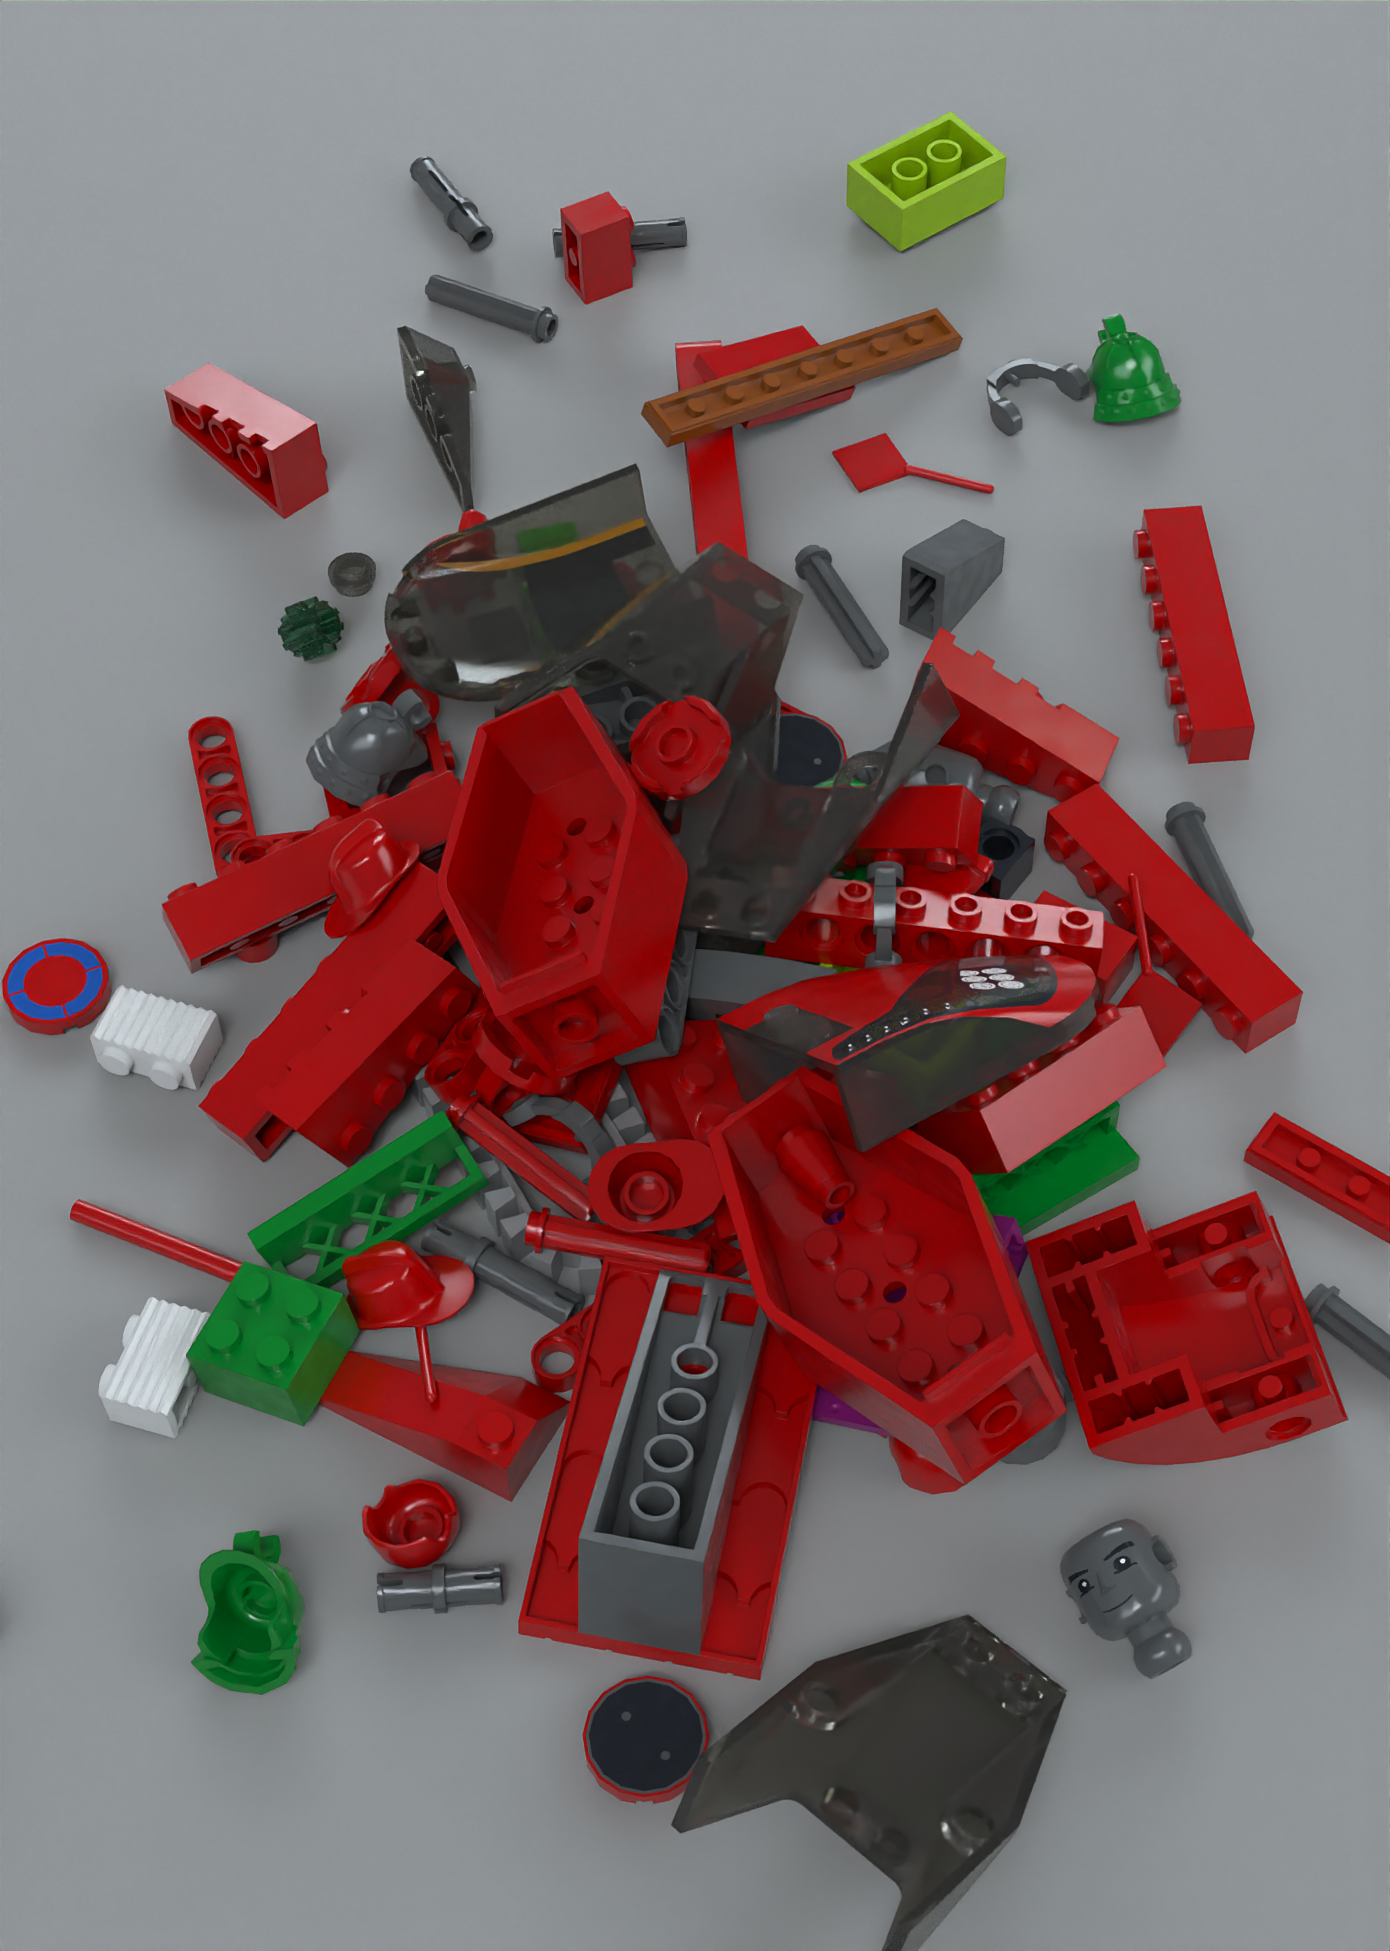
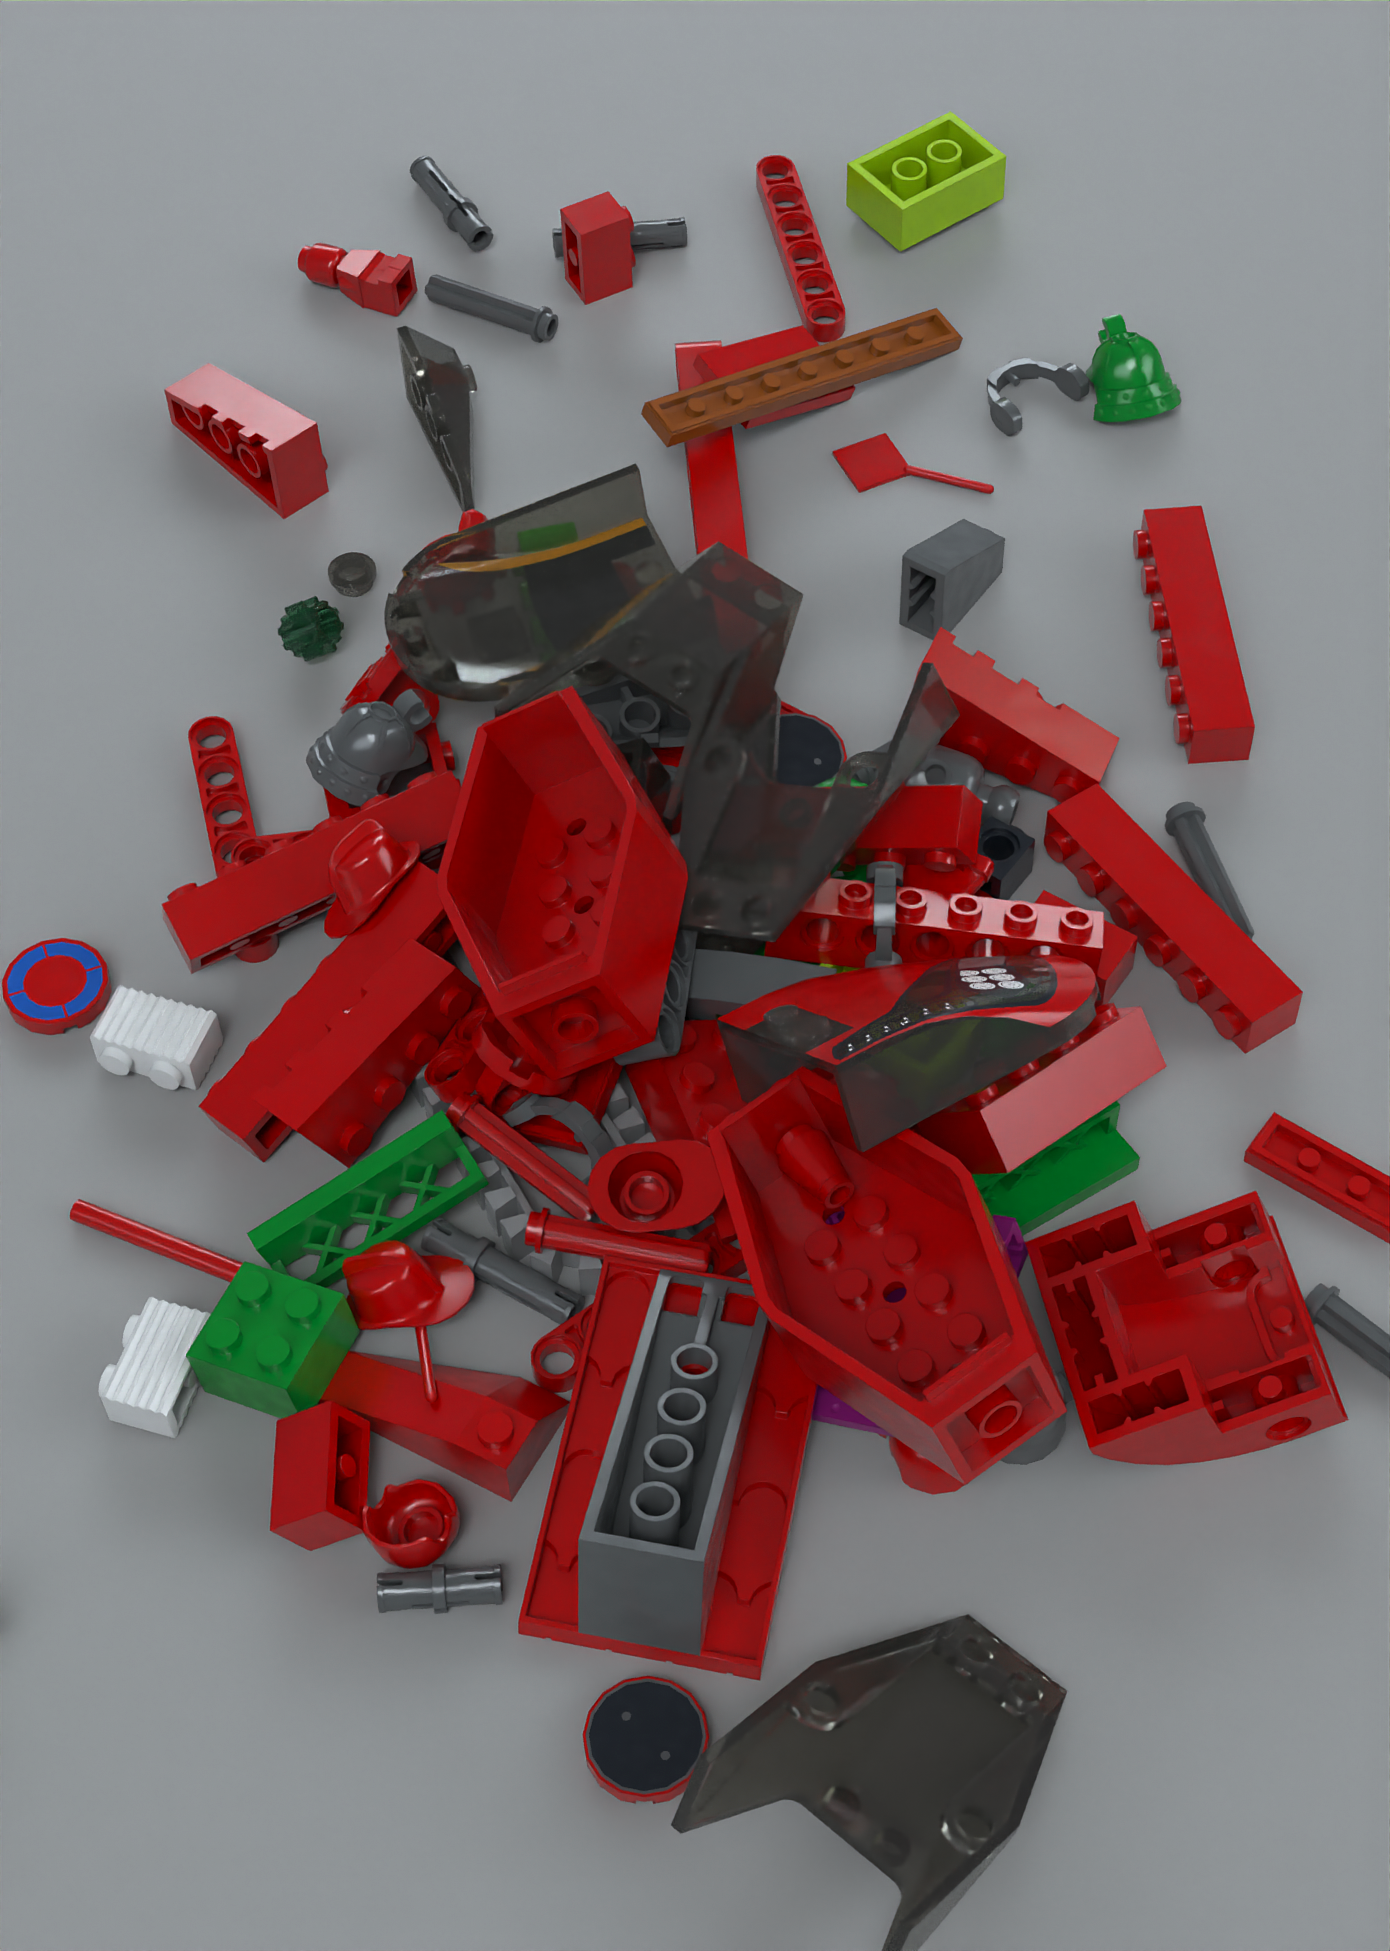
(252, 1616): green helmet -> none
(320, 1475): none -> red brick
(362, 275): none -> red piece
(679, 748): red tile -> none
(800, 246): none -> red beam
(815, 566): dark grey axle -> none
(1125, 1590): dark grey piece -> none
(1162, 1002): red piece -> none

